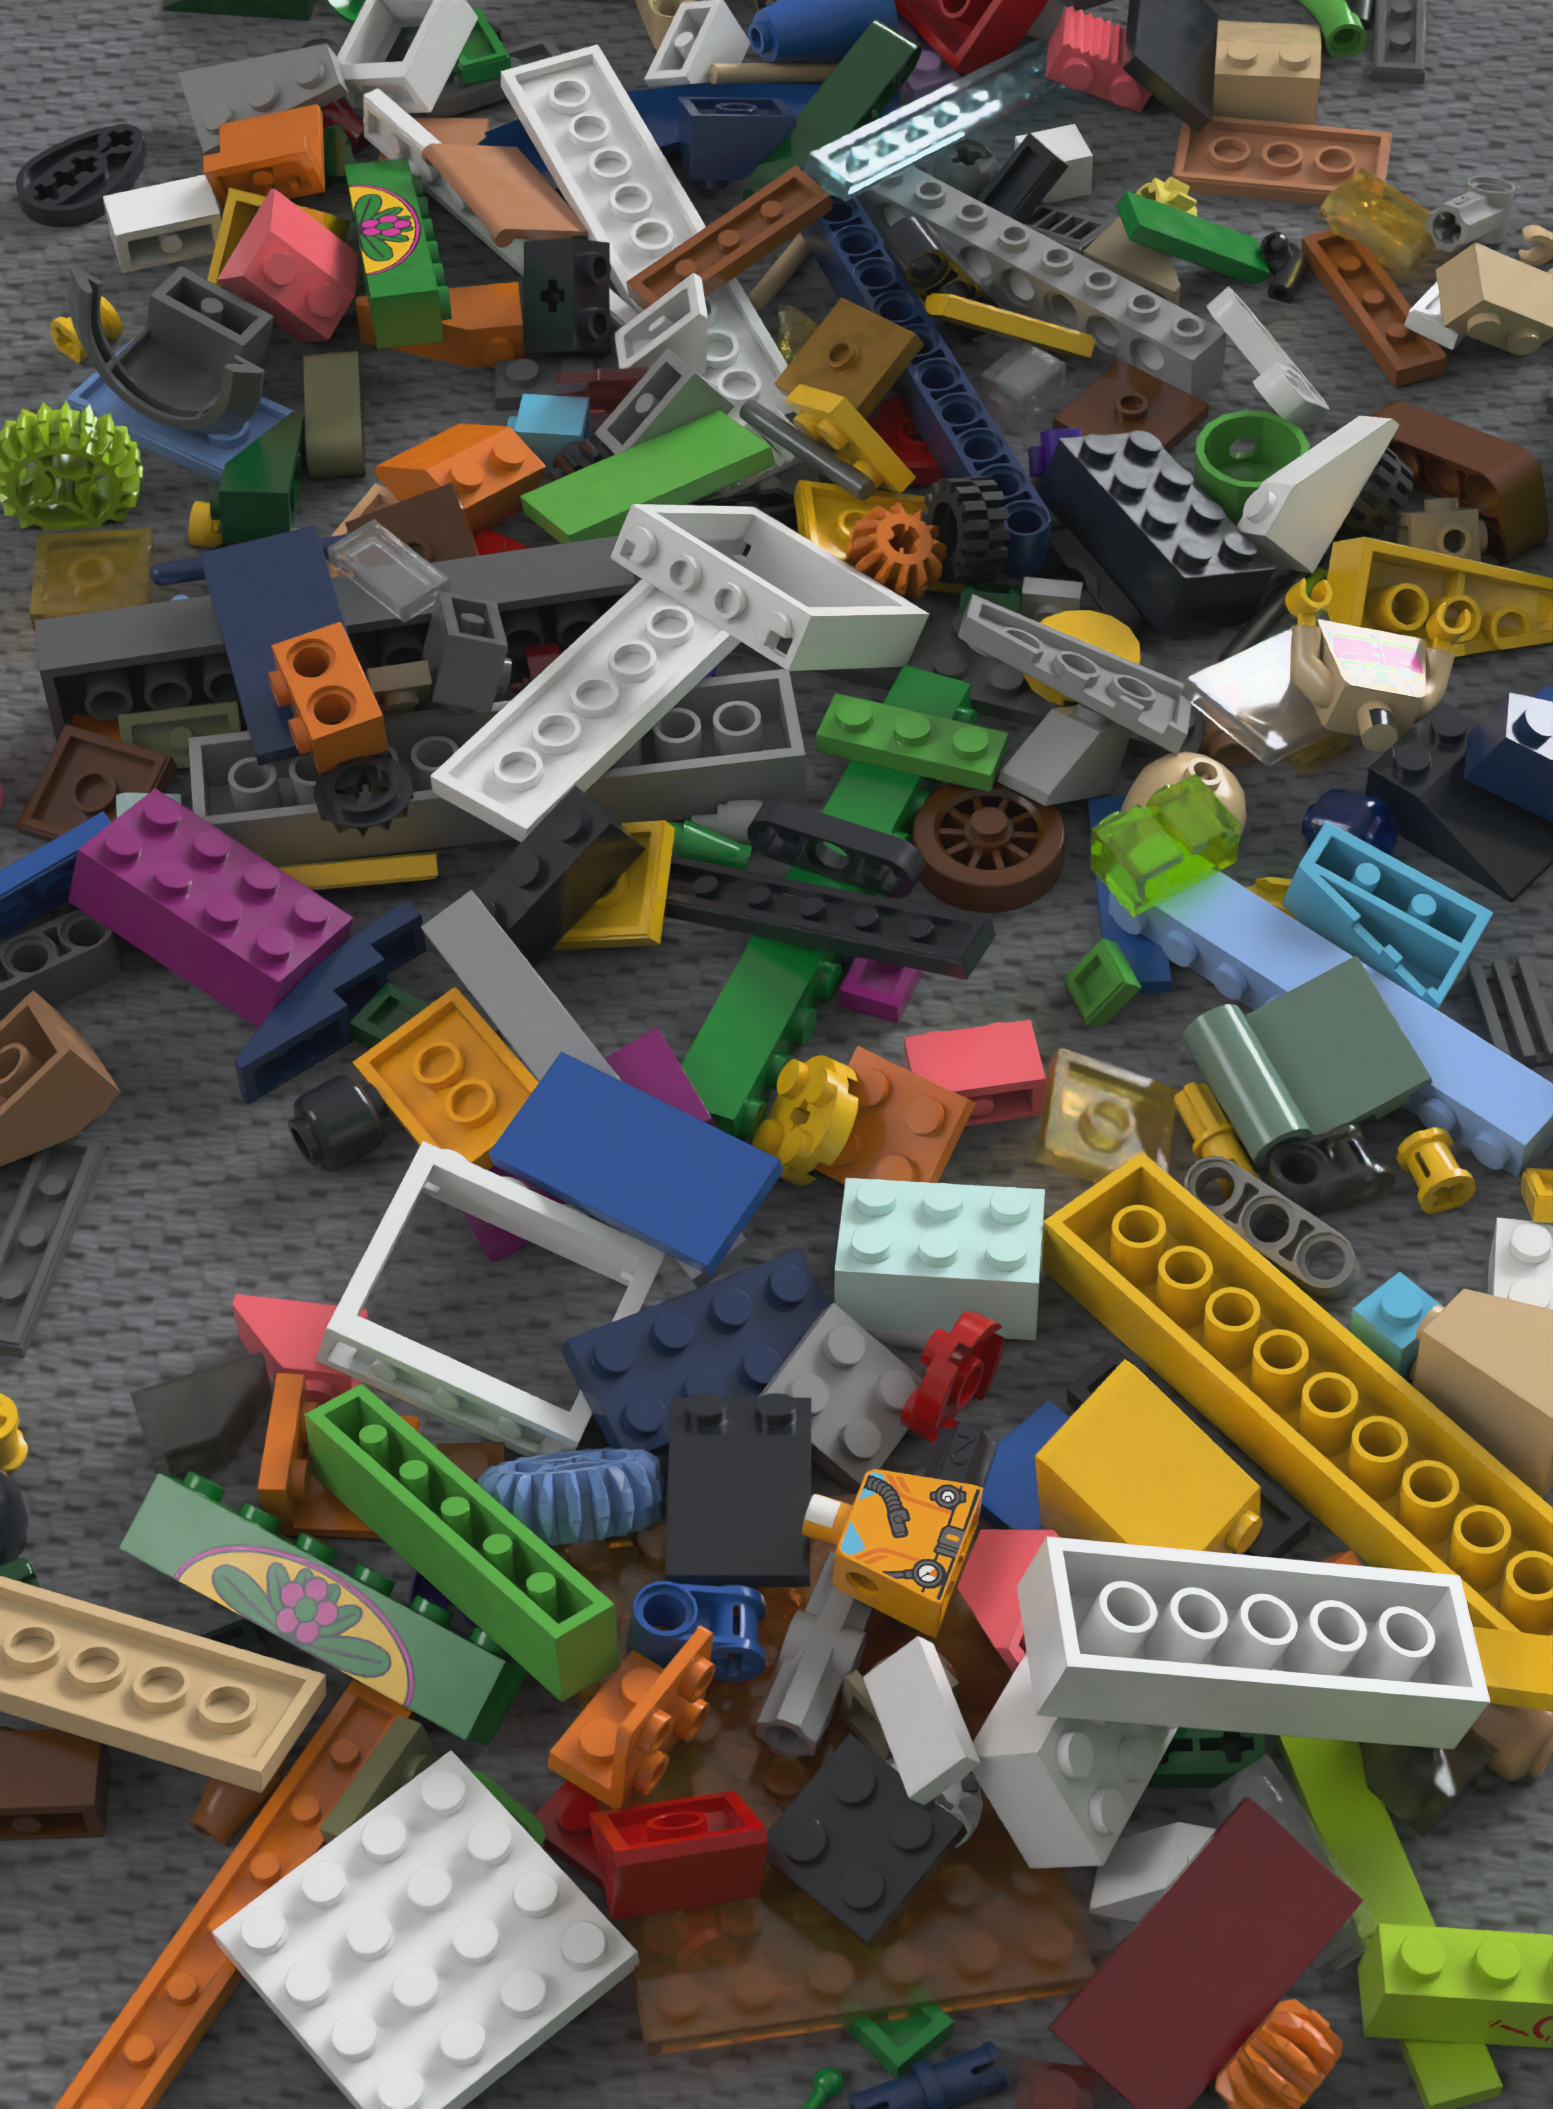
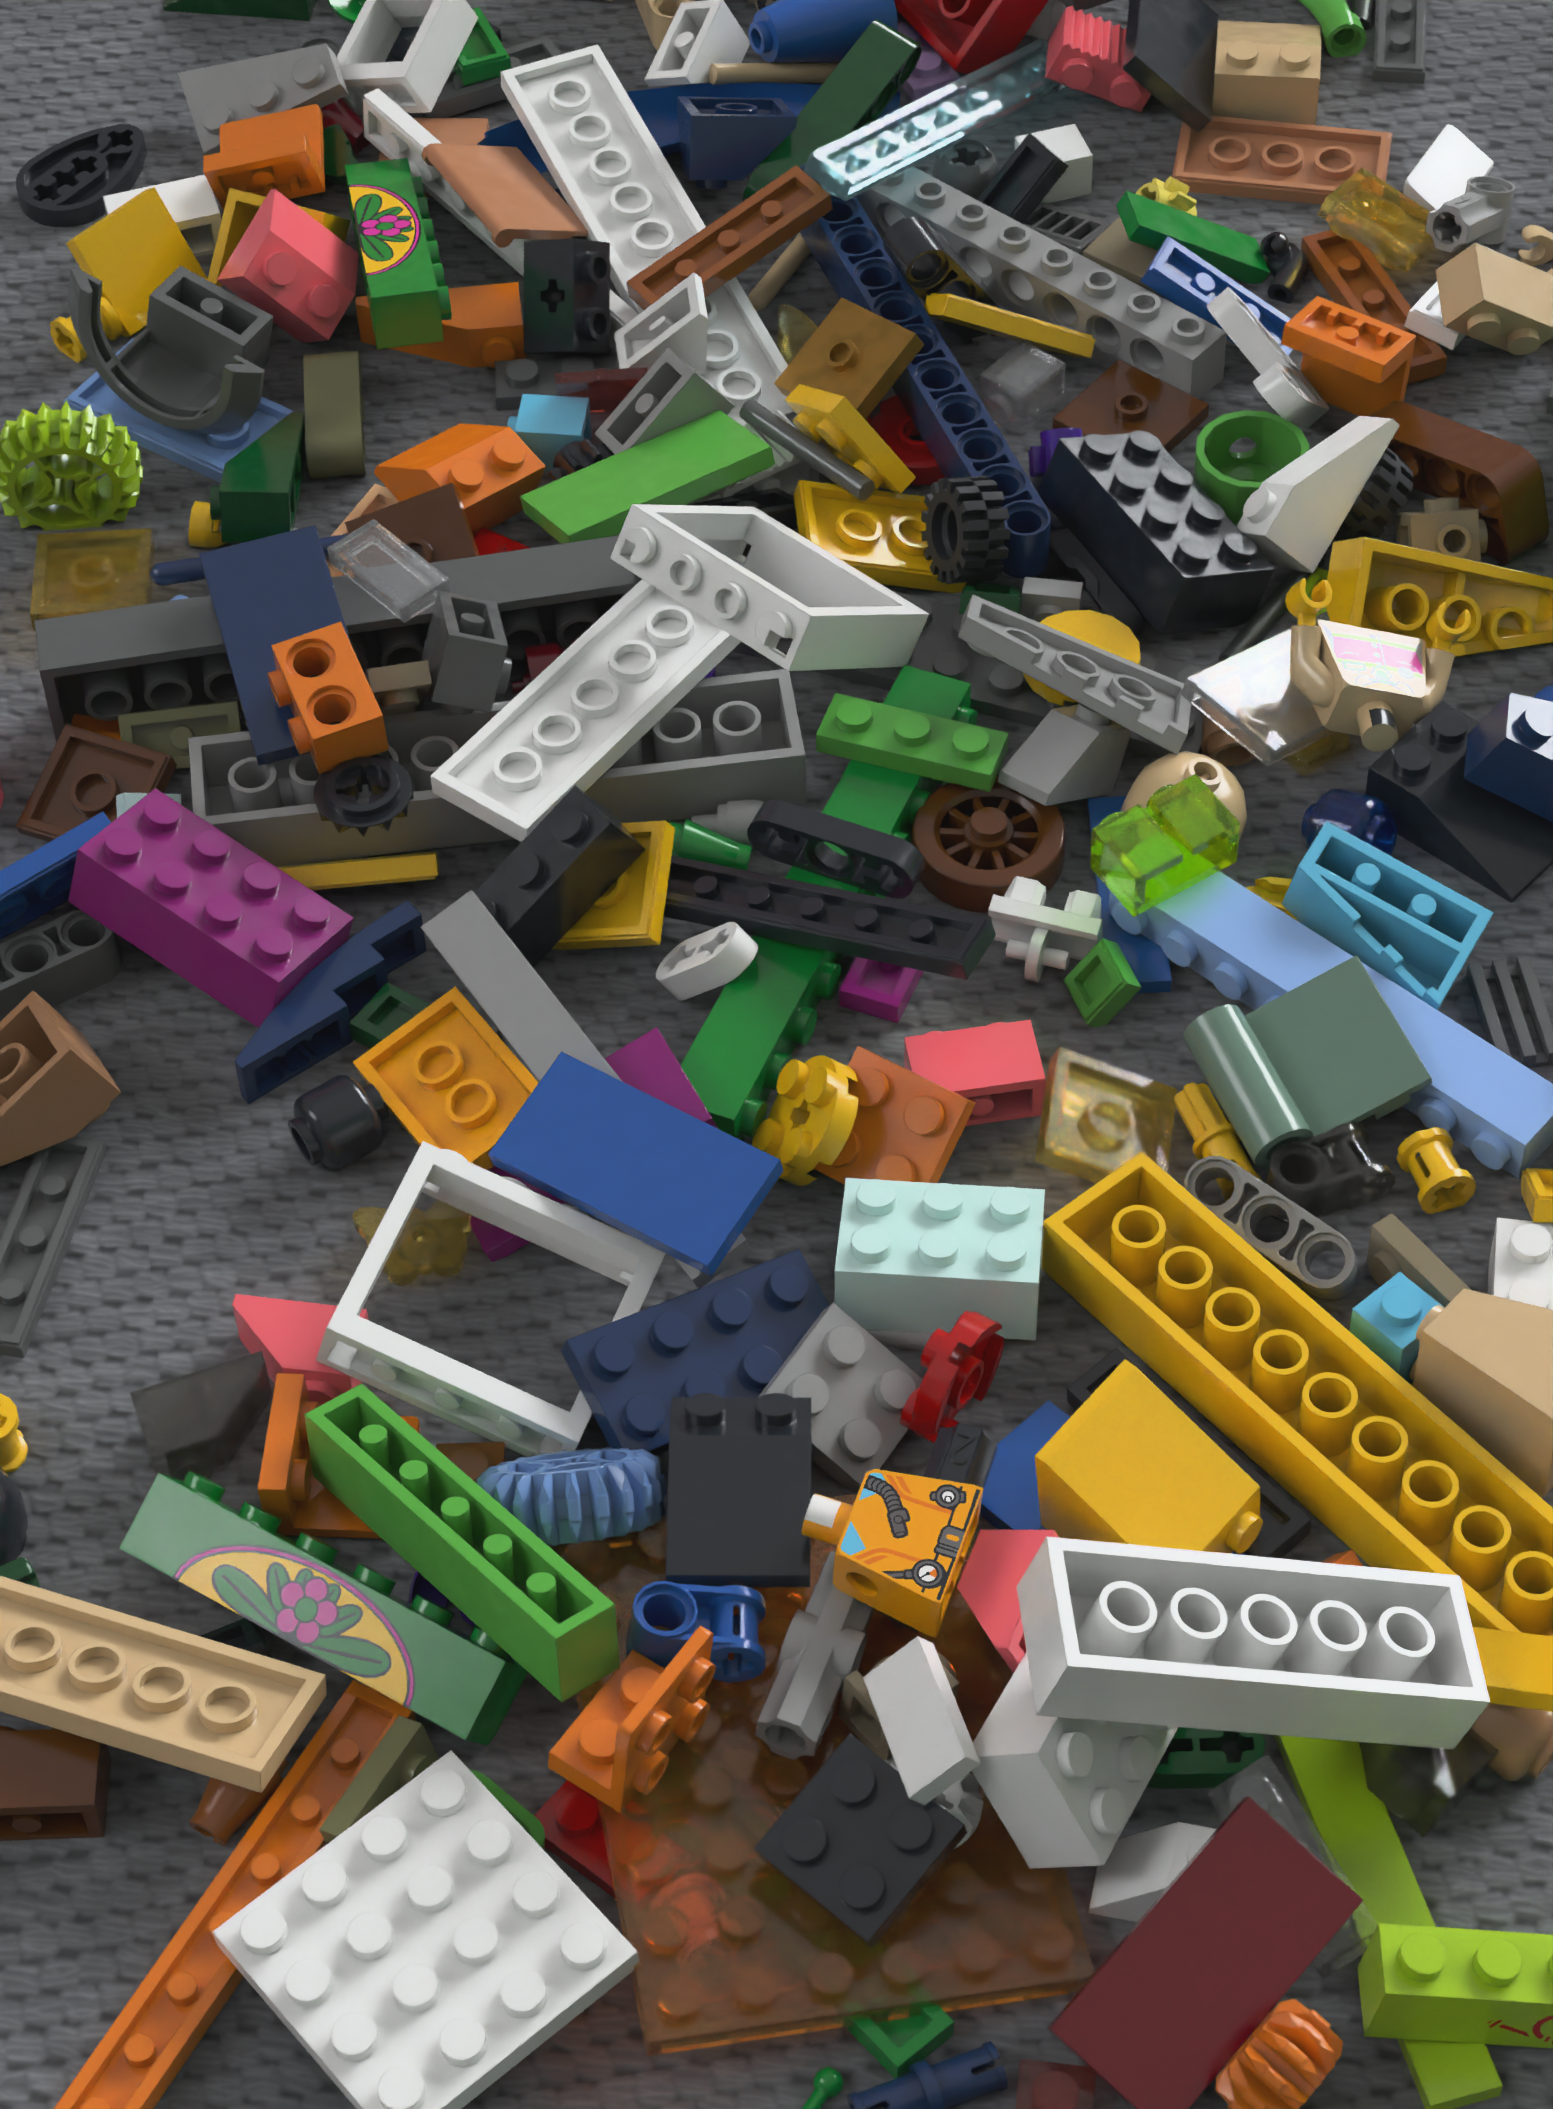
(133, 255): none -> yellow tile
(426, 1244): none -> clear yellow animal
(679, 1854): red slope -> none
(706, 961): none -> white beam
(897, 550): orange gear -> none
(1043, 933): none -> white hips
(1195, 283): none -> blue tile
(1350, 356): none -> orange bracket
(1397, 1250): none -> dark tan plate
(1445, 169): none -> white slope

